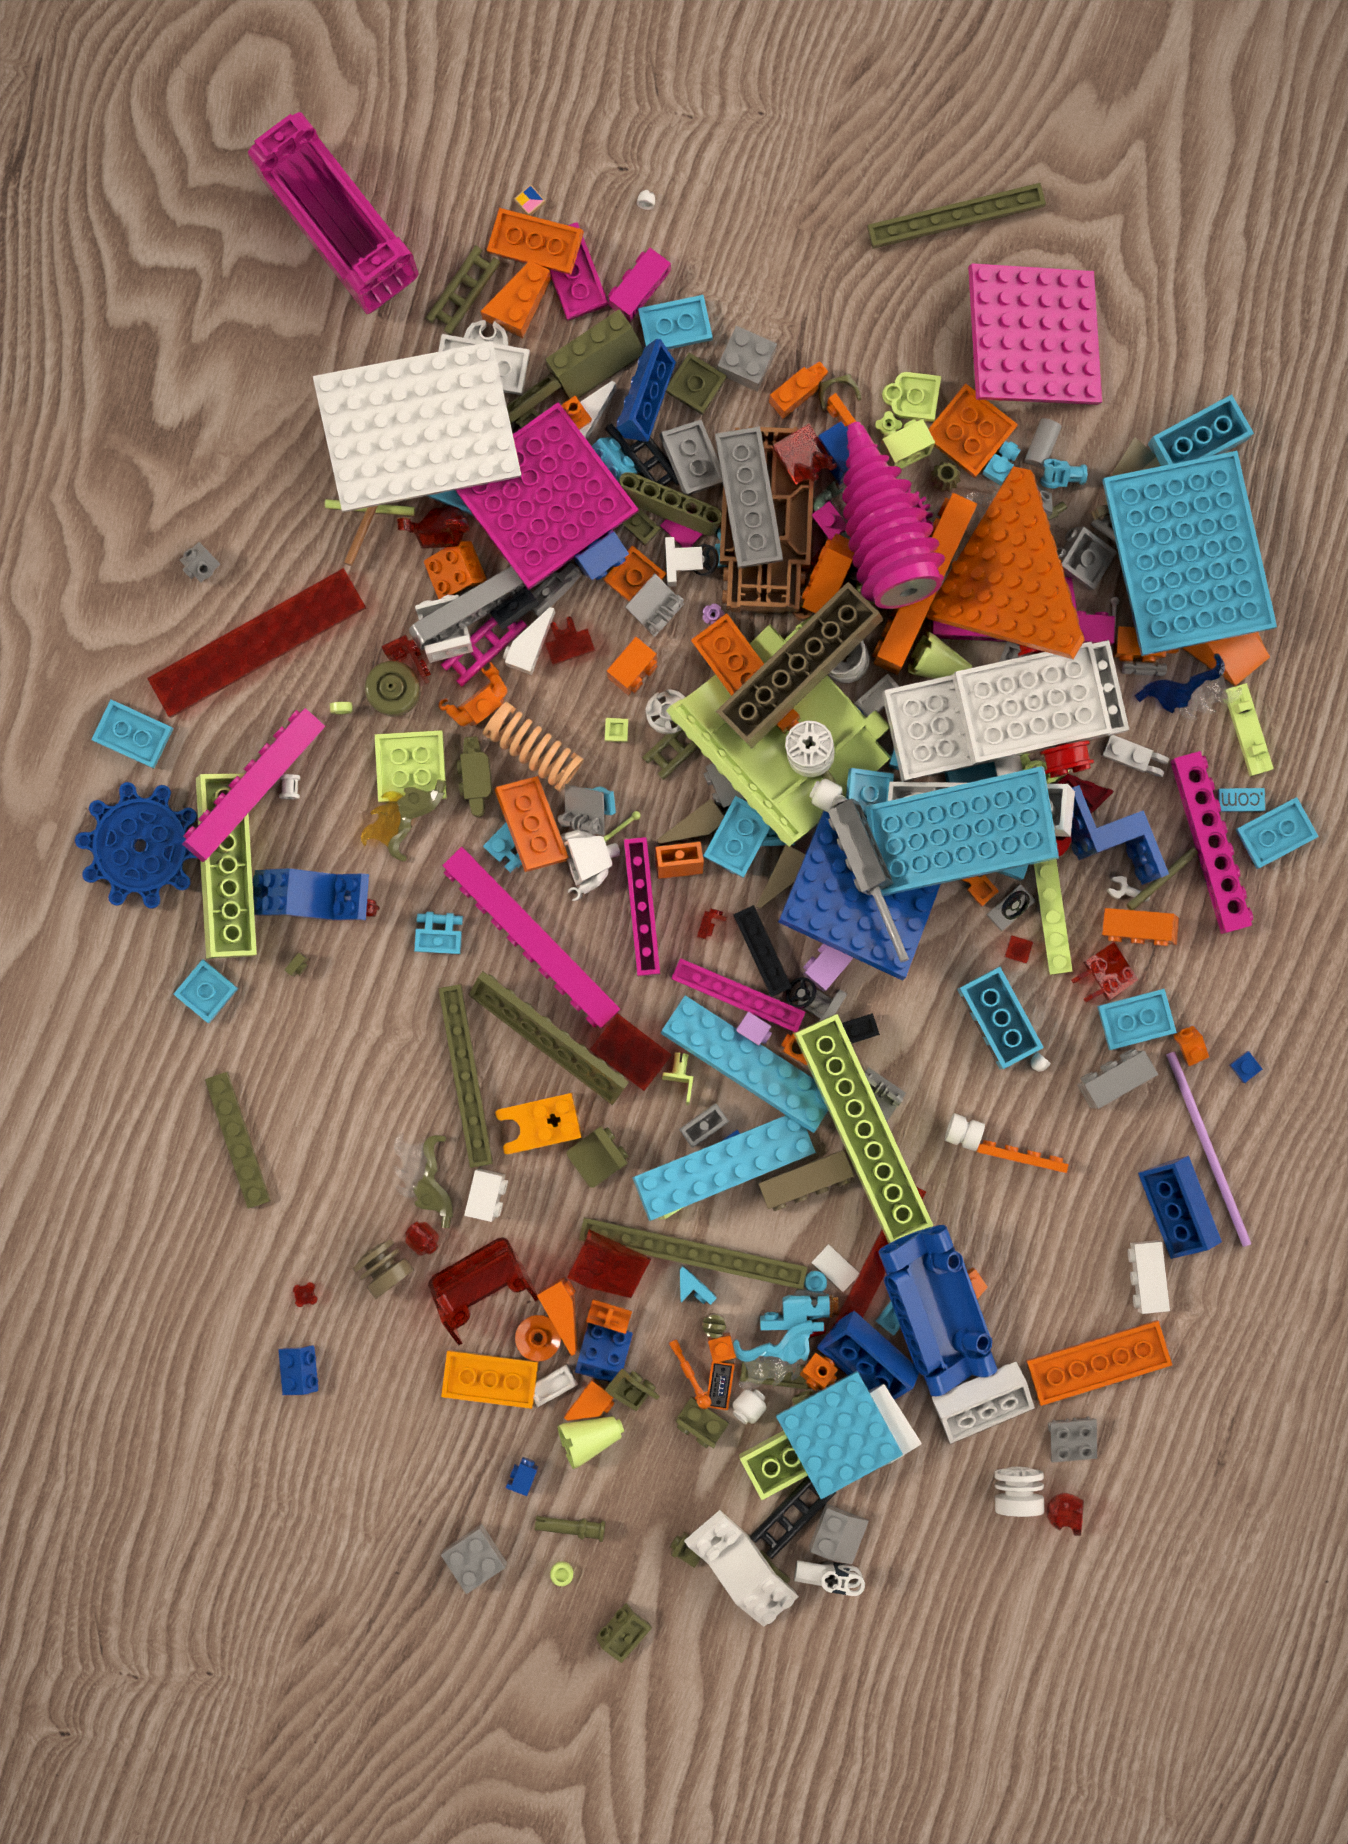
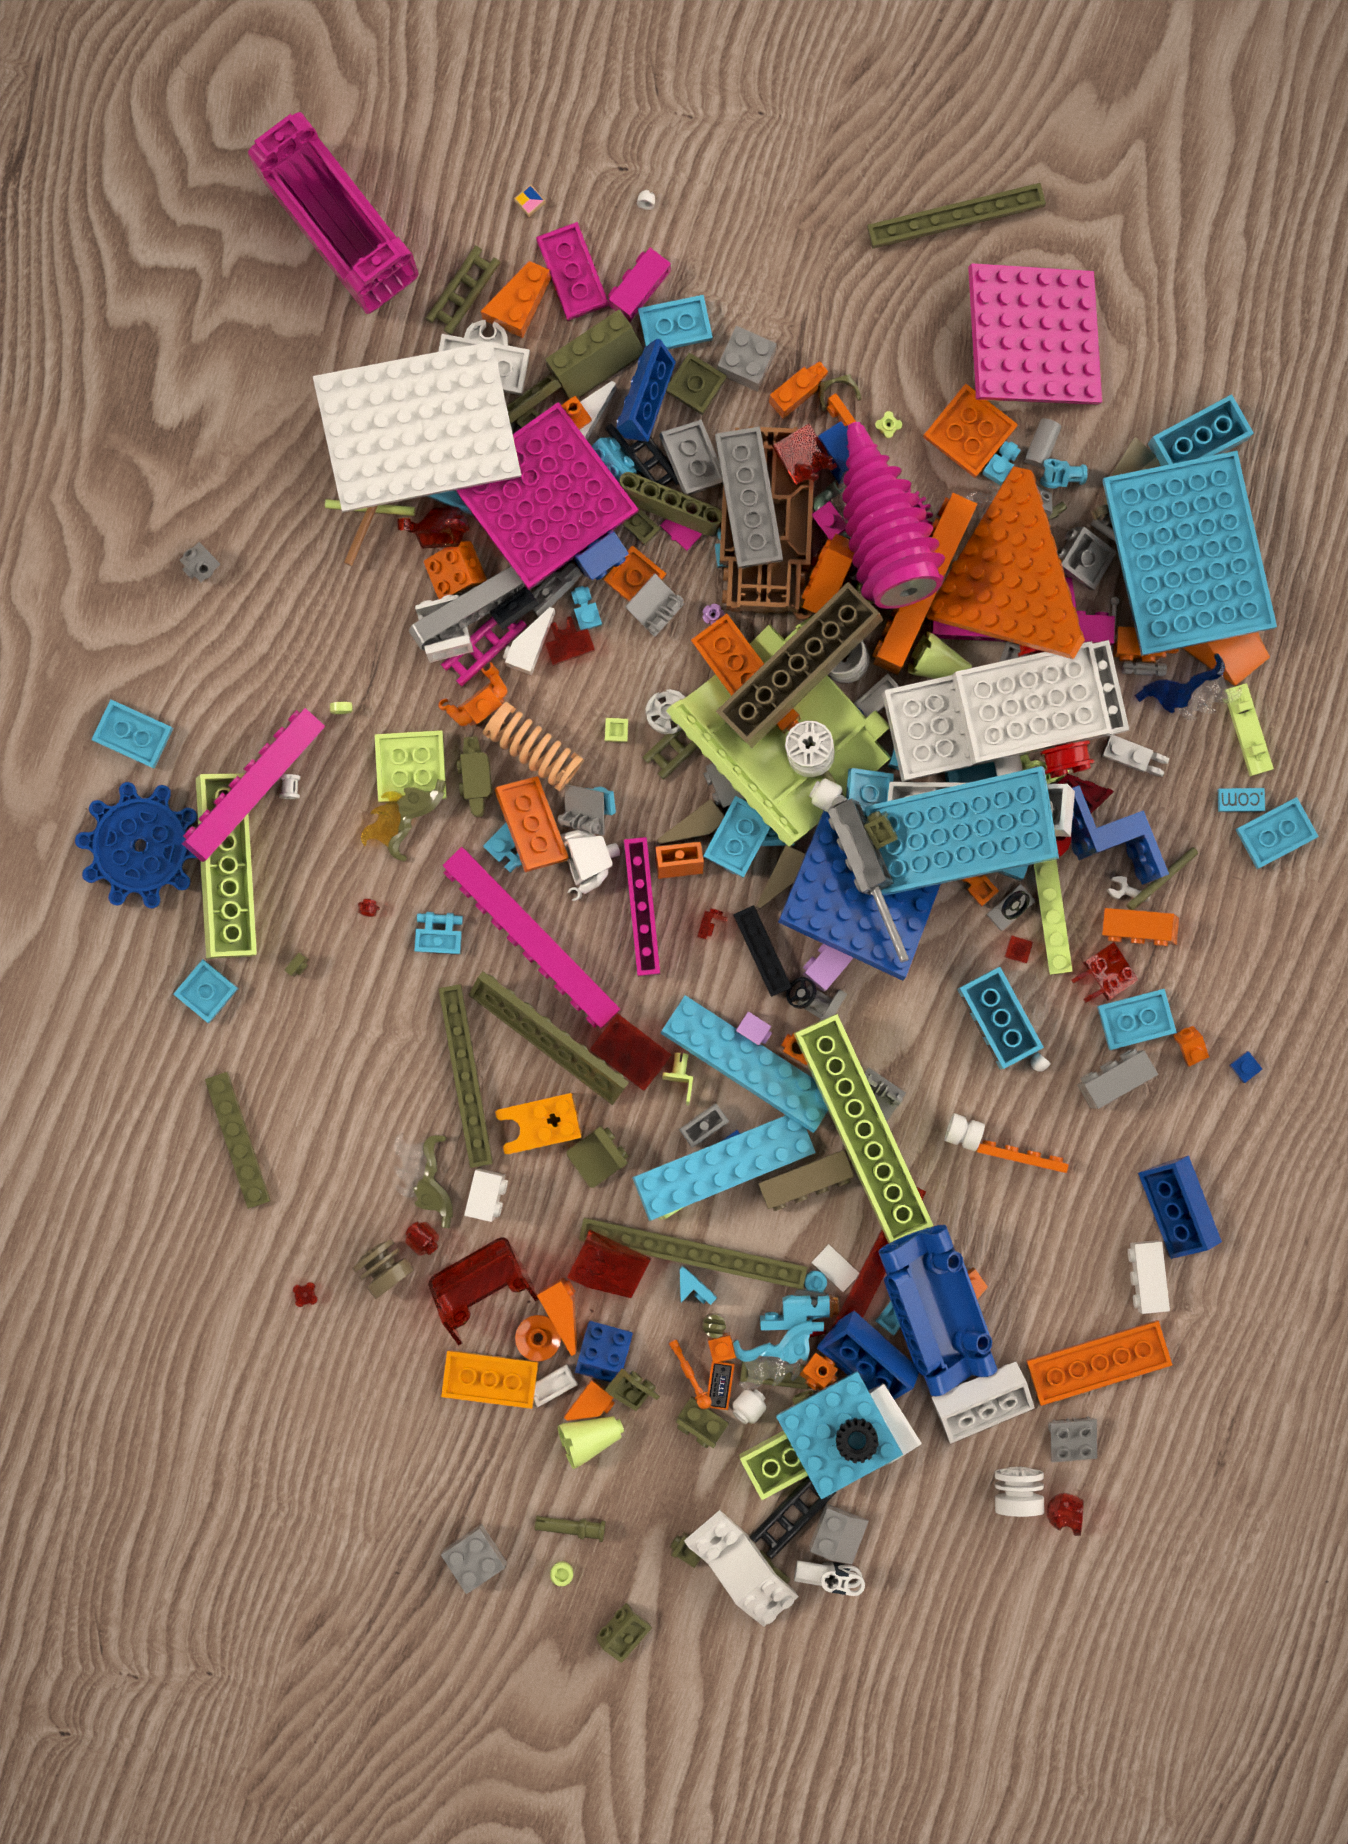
(256, 643): clear red plate -> none
(298, 1370): blue bracket -> none
(310, 894): blue bracket -> none
(392, 688): olive wheel -> none
(398, 650): clear red bracket -> none
(523, 1476): blue brick -> none
(535, 240): orange plate -> none
(587, 614): none -> medium azure plate
(609, 1316): orange hips -> none
(632, 666): orange brick -> none
(635, 816): yellowish green hinge -> none
(687, 560): white piece -> none
(738, 995): dark pink plate -> none
(848, 1452): none -> black tyre
(861, 1028): black plate -> none
(880, 829): none -> olive bracket
(907, 444): yellowish green brick -> none
(913, 396): yellowish green plate -> none
(945, 476): olive piece -> none
(1207, 855): dark pink brick -> none
(1208, 1148): lavender piece -> none

